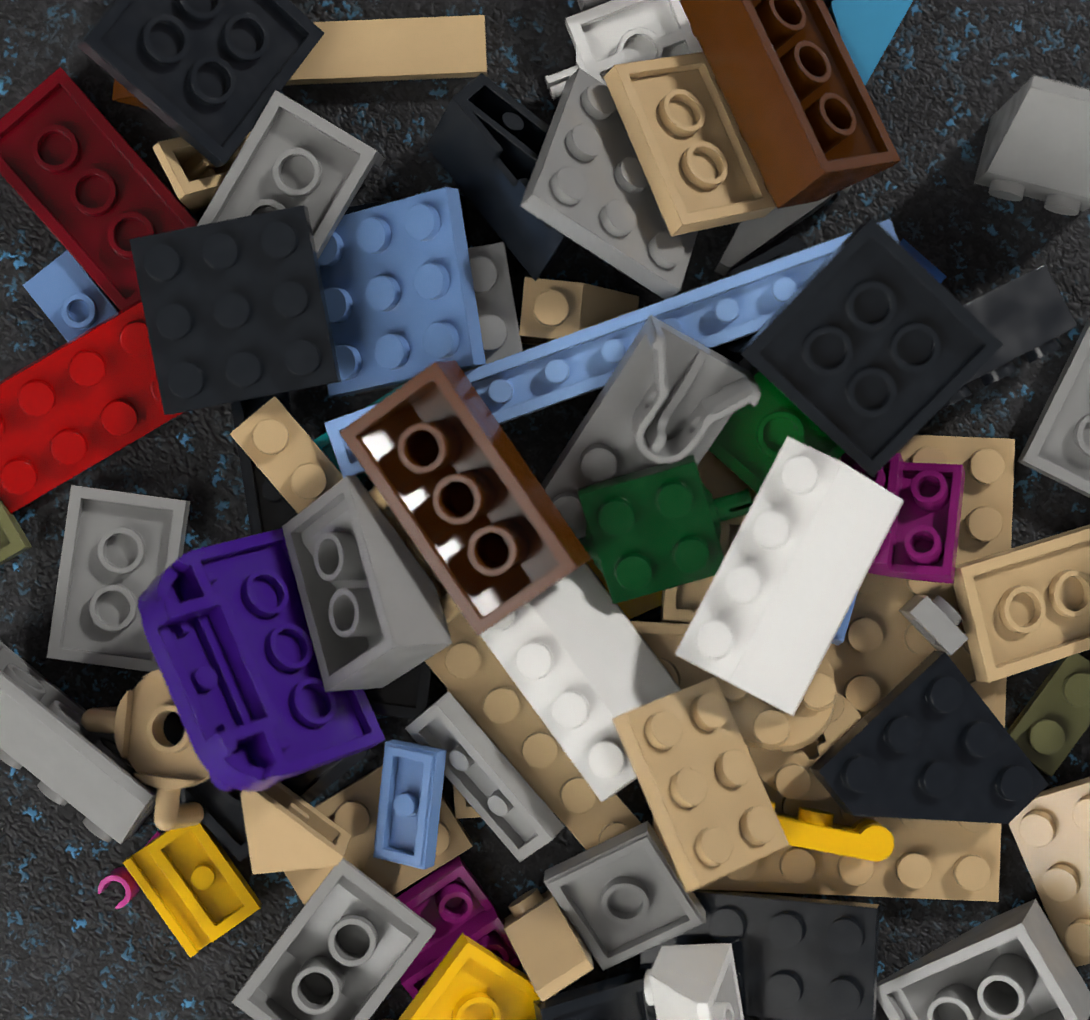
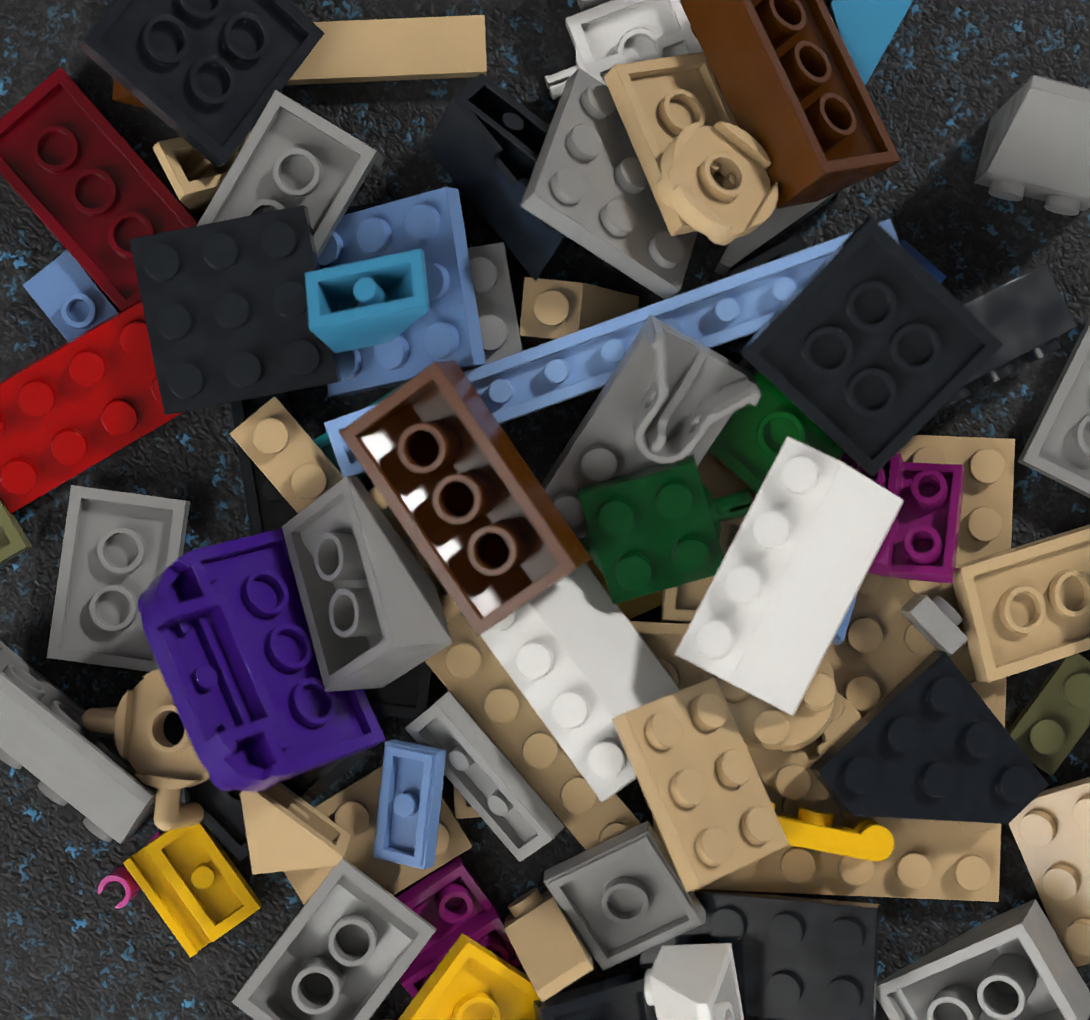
(367, 300): none -> dark azure slope
(697, 198): none -> tan plate

